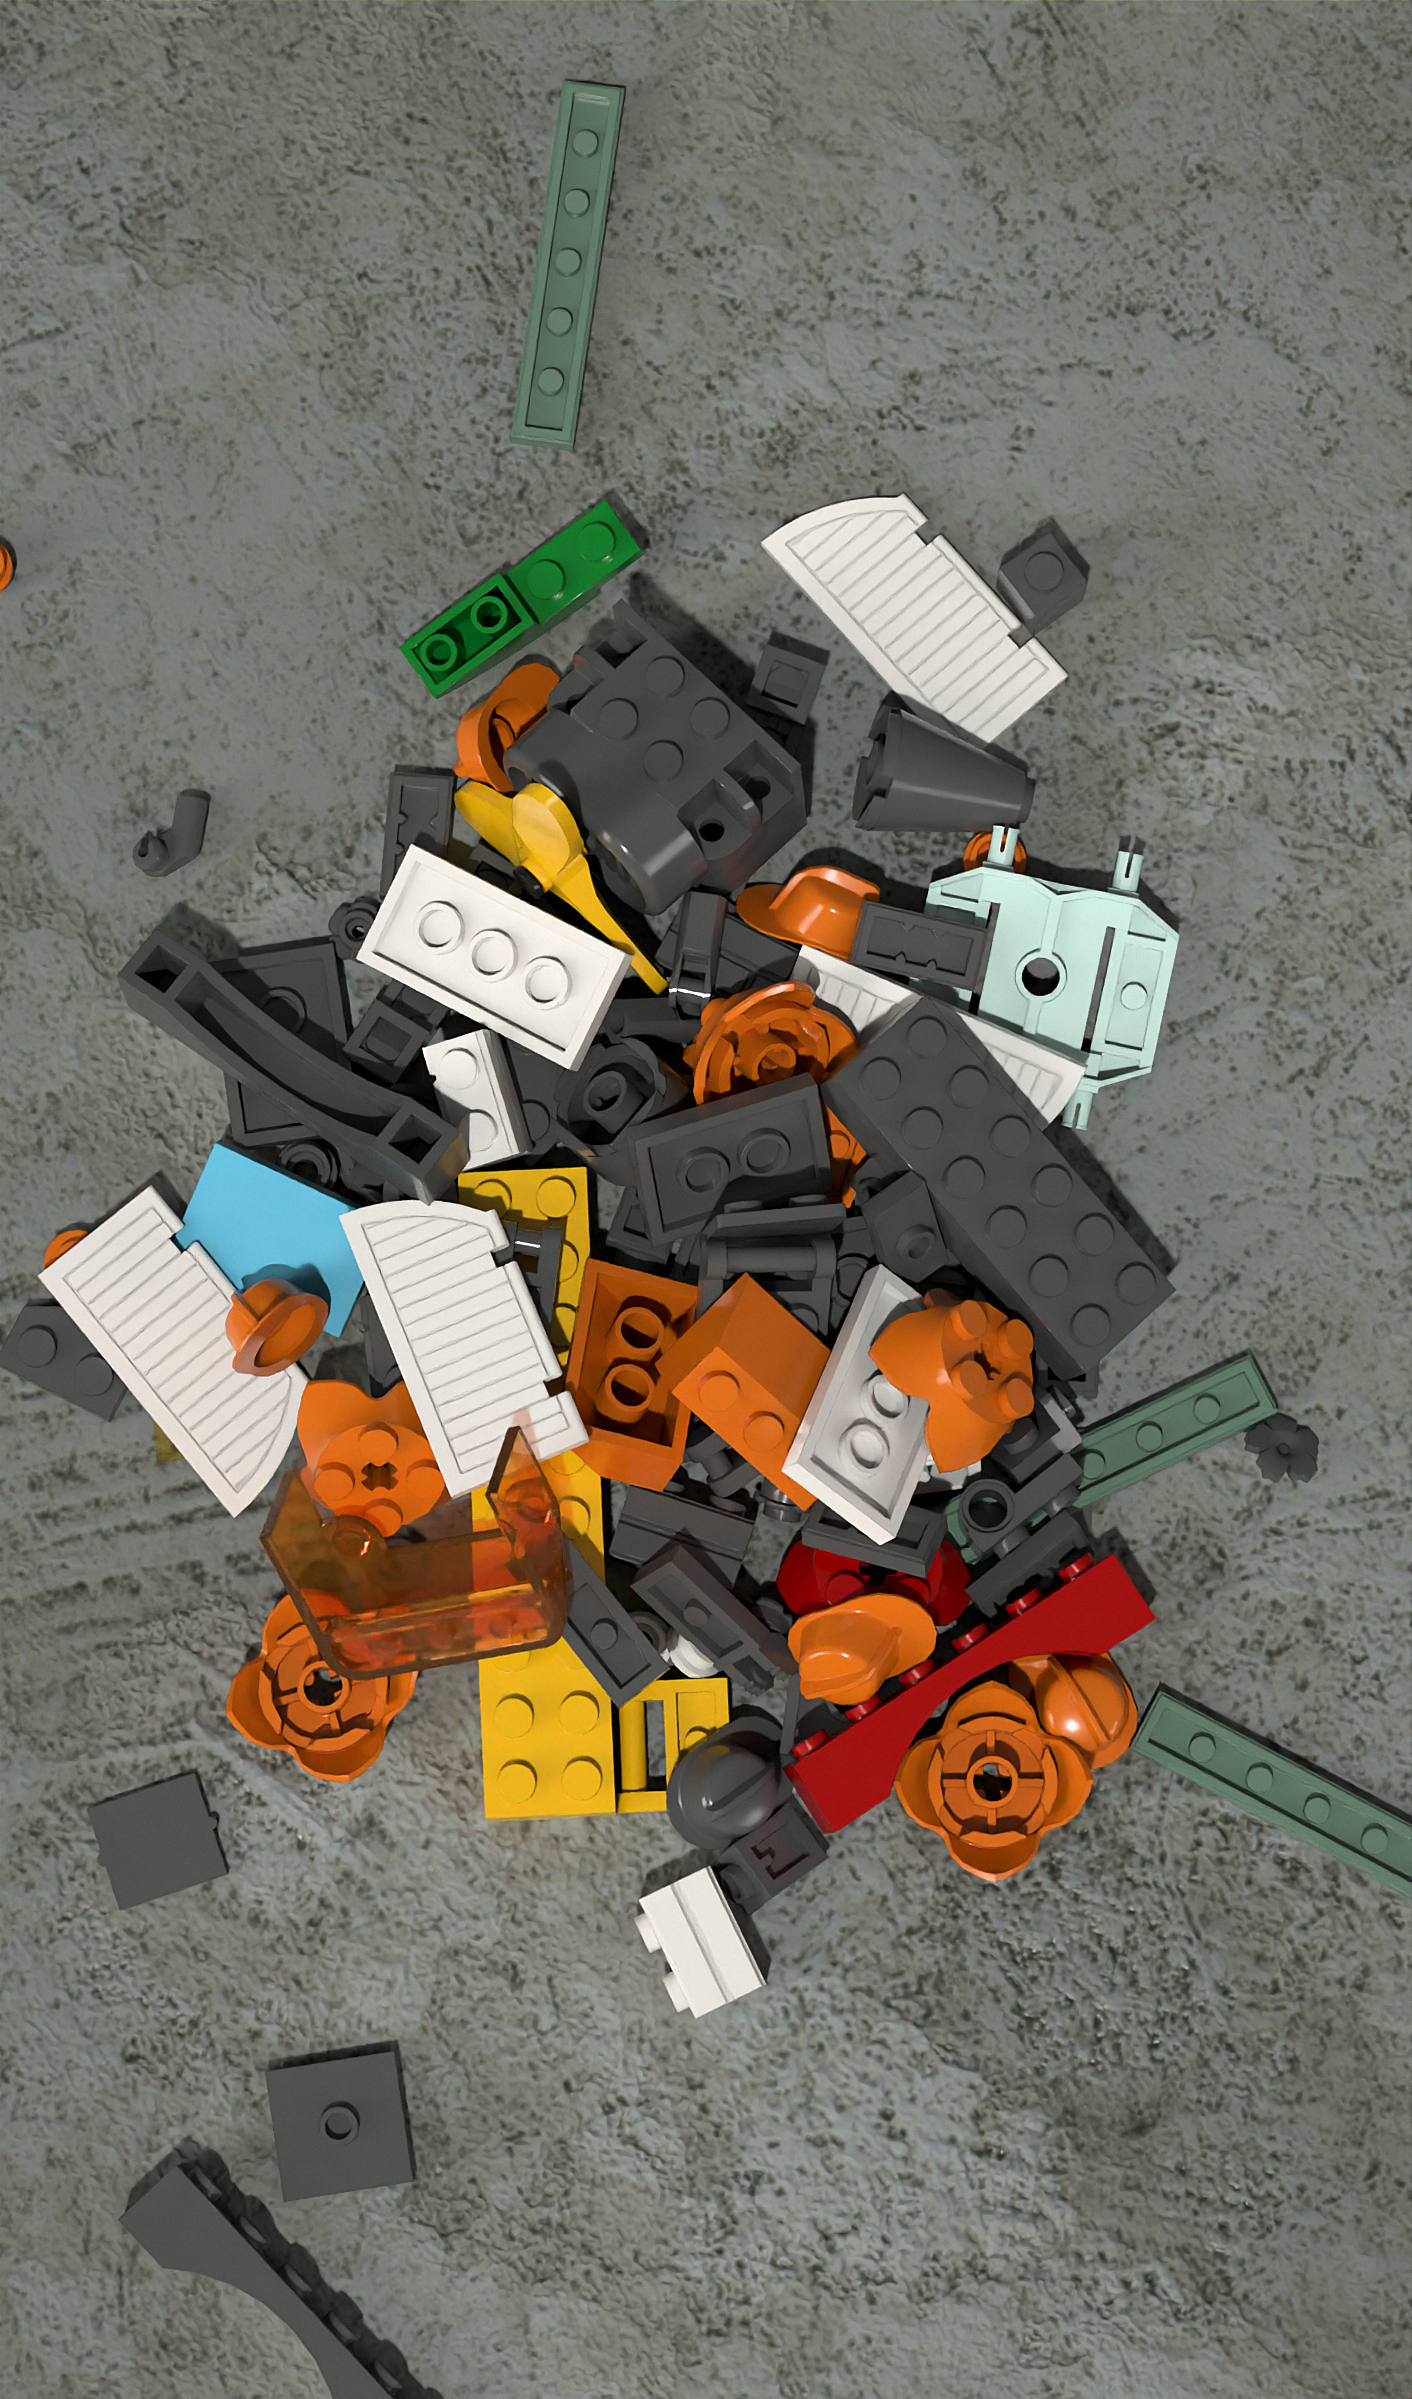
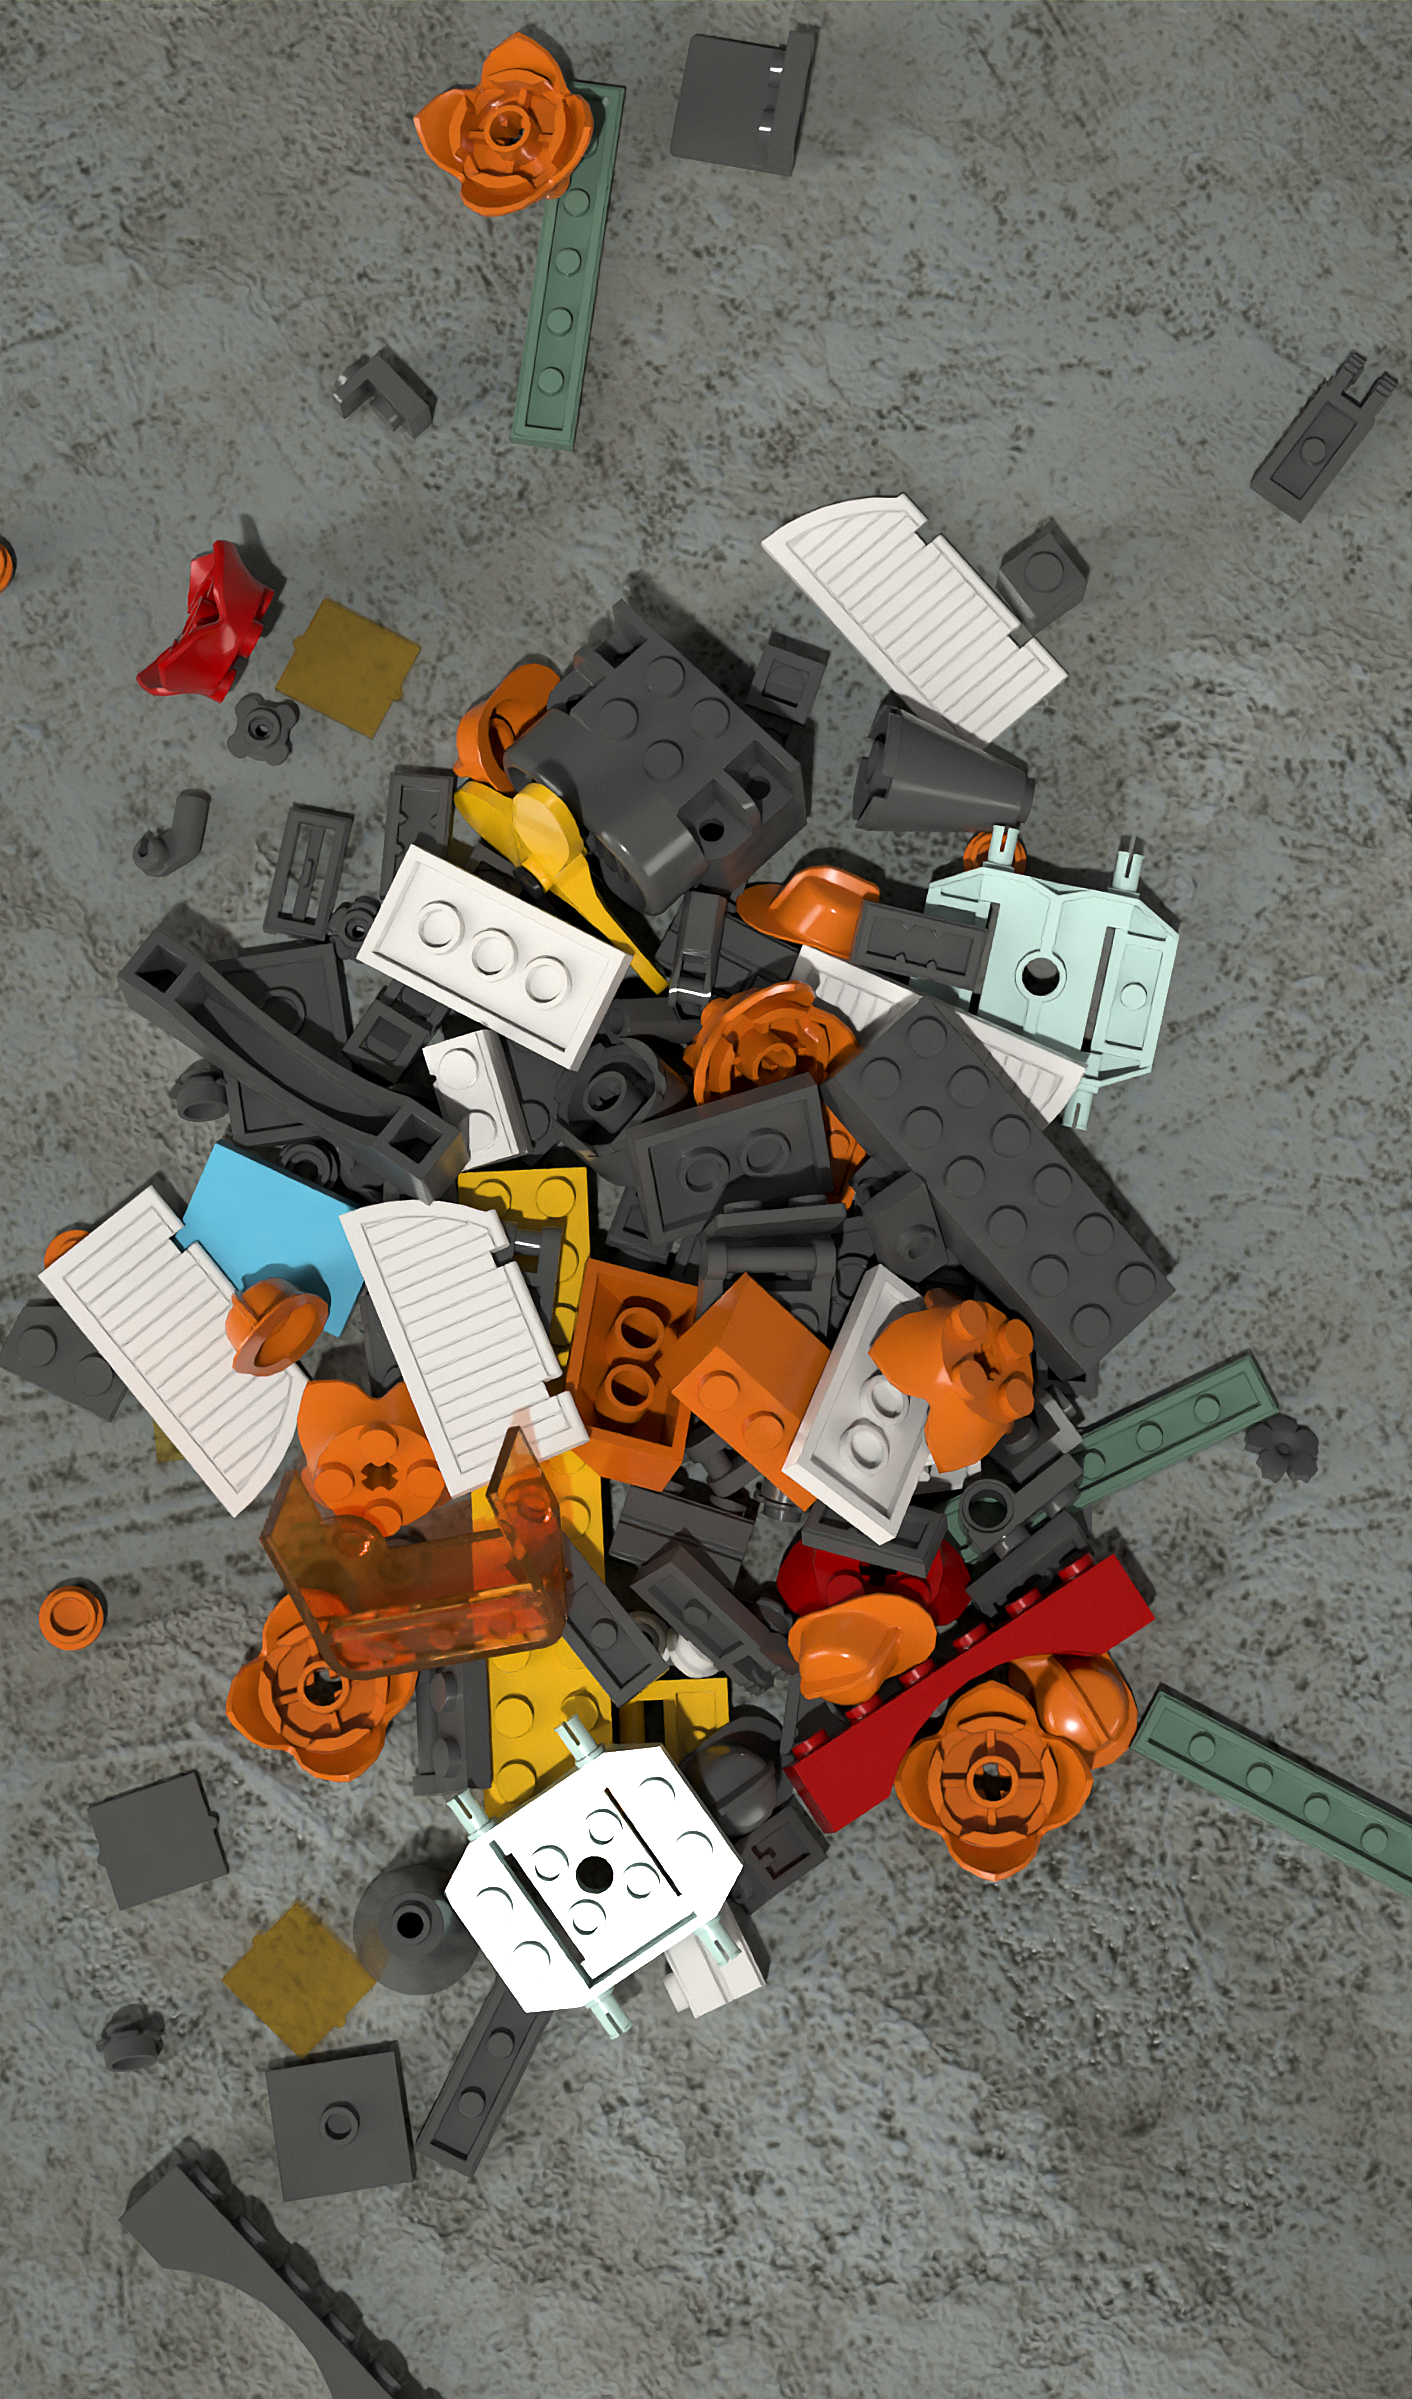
(71, 1618): none -> orange plate
(128, 2046): none -> dark grey plate
(200, 1095): none -> dark grey plate
(221, 626): none -> red brick
(269, 748): none -> dark grey plate
(296, 927): none -> dark grey tile
(299, 1981): none -> clear yellow piece
(348, 669): none -> clear yellow piece
(394, 399): none -> dark grey bracket
(420, 1963): none -> dark grey cone
(452, 1729): none -> dark grey plate
(471, 130): none -> orange brick
(482, 2081): none -> dark grey tile
(523, 603): green slope -> none
(613, 1925): none -> light aqua piece
(743, 103): none -> dark grey bracket
(1320, 443): none -> dark grey hinge

